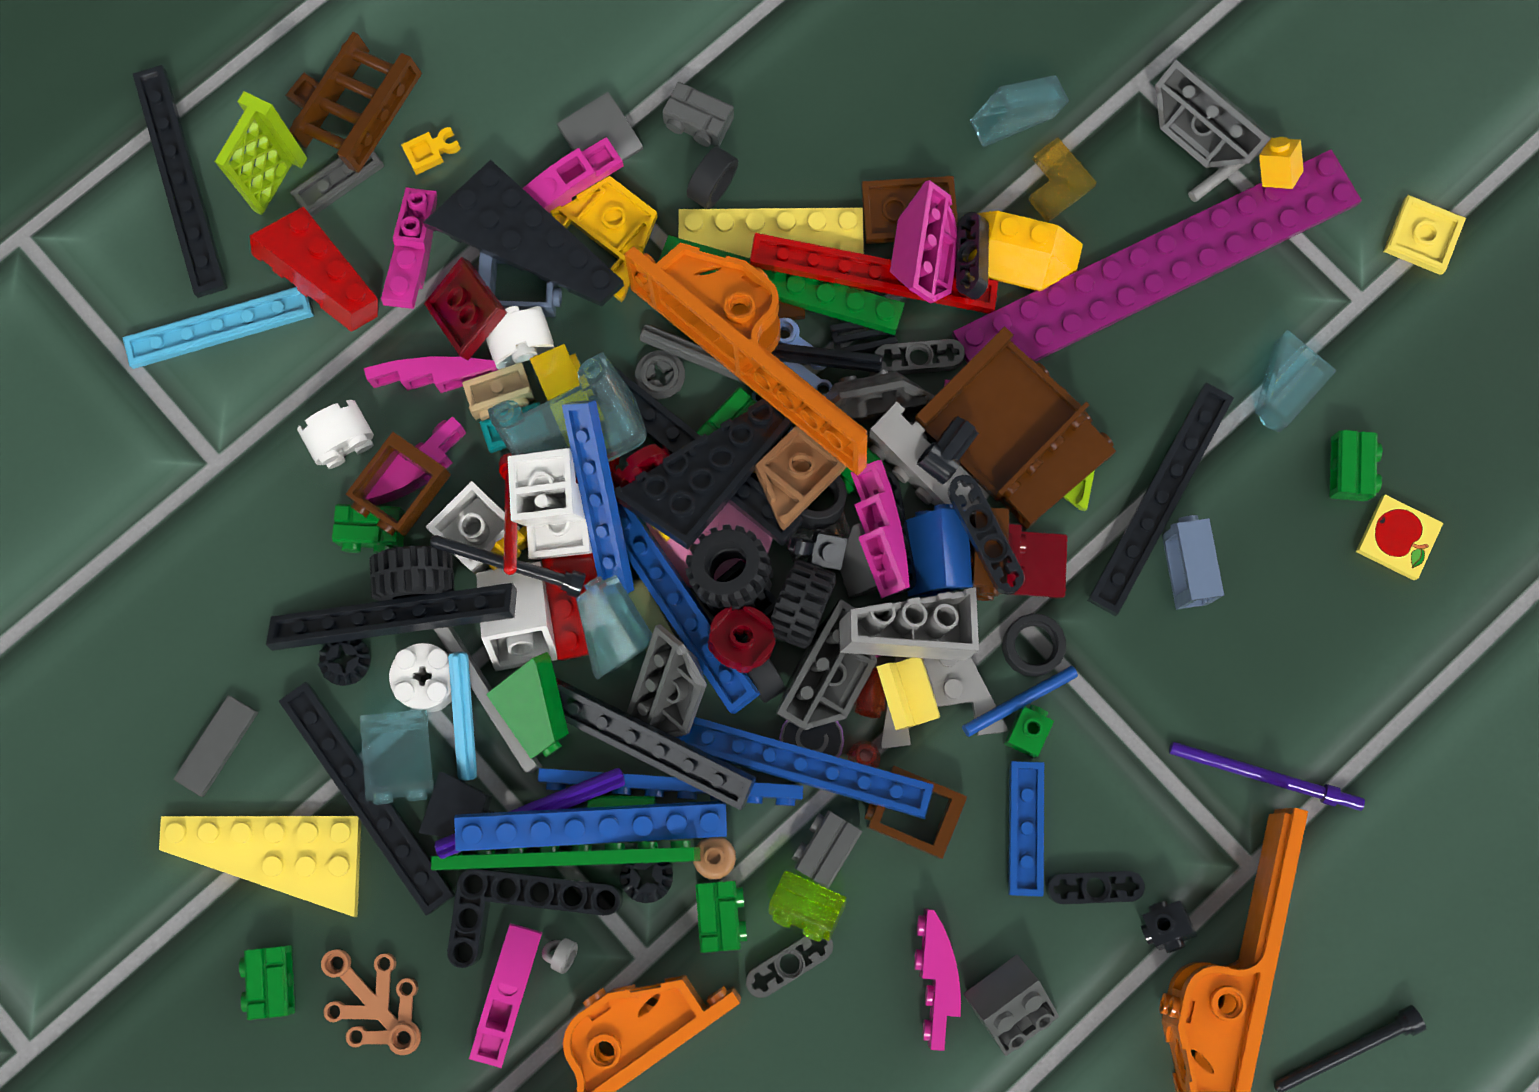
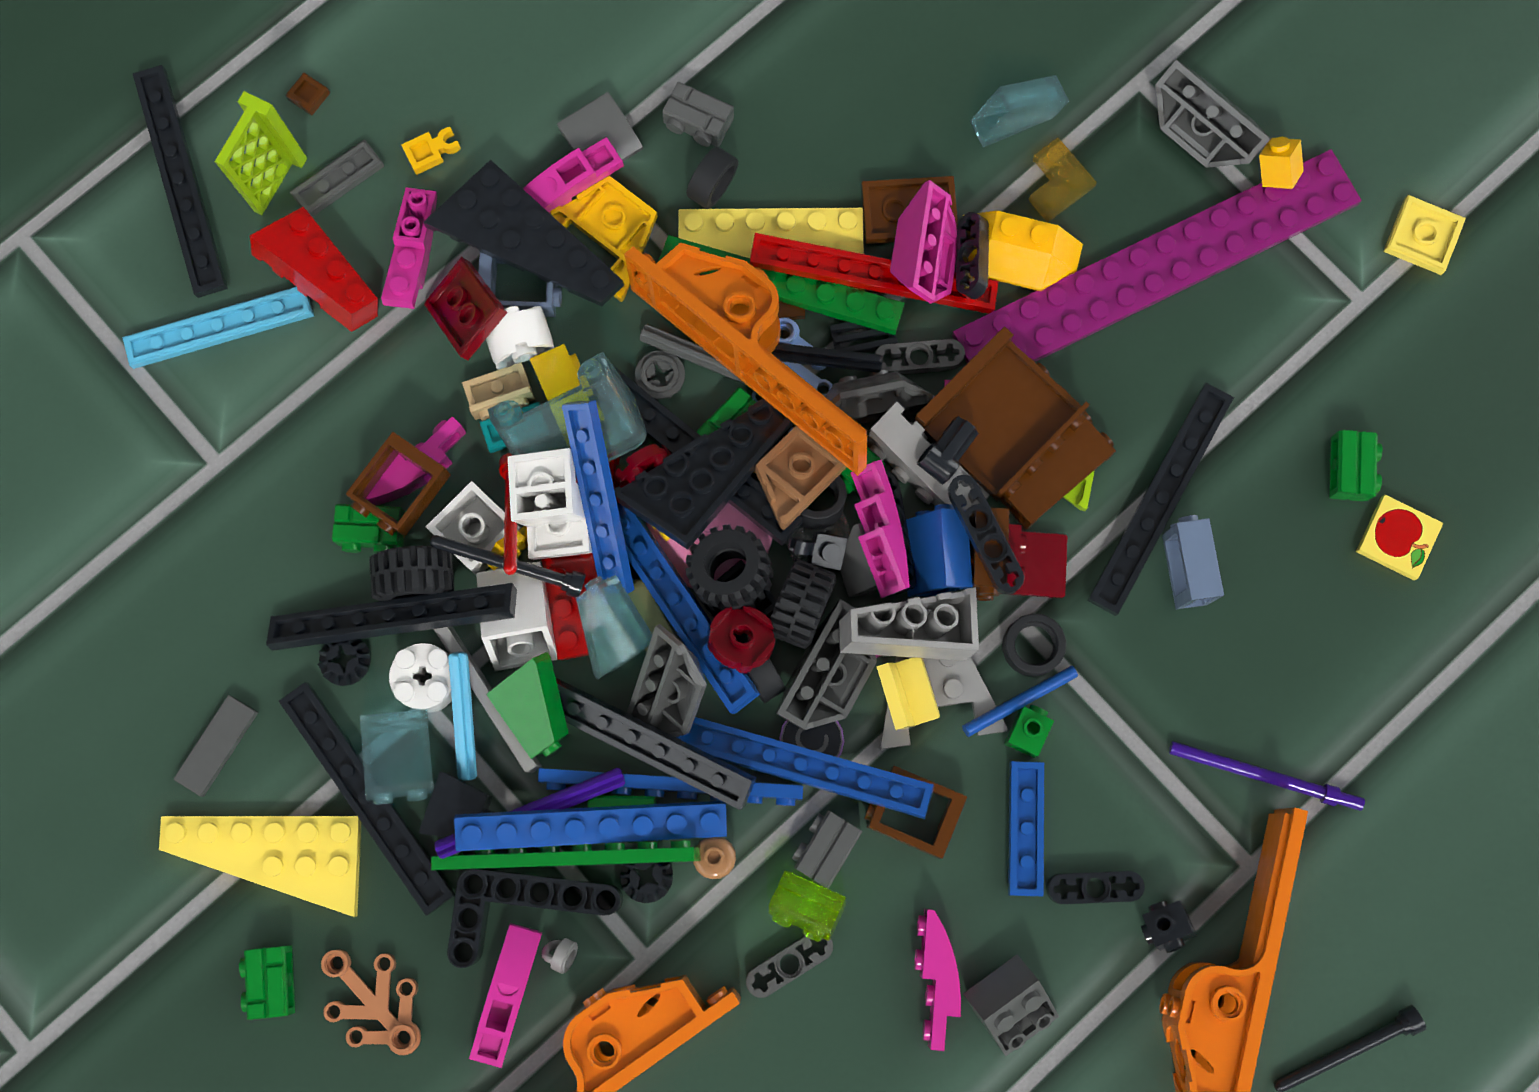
(336, 433): white brick -> none
(376, 117): reddish brown fence -> none
(444, 372): dark pink slope -> none
(719, 916): green brick -> none
(854, 753): clear red cone -> none
(871, 698): clear red cone -> none
(1213, 181): light grey bar -> none
(1290, 381): clear light blue slope -> none

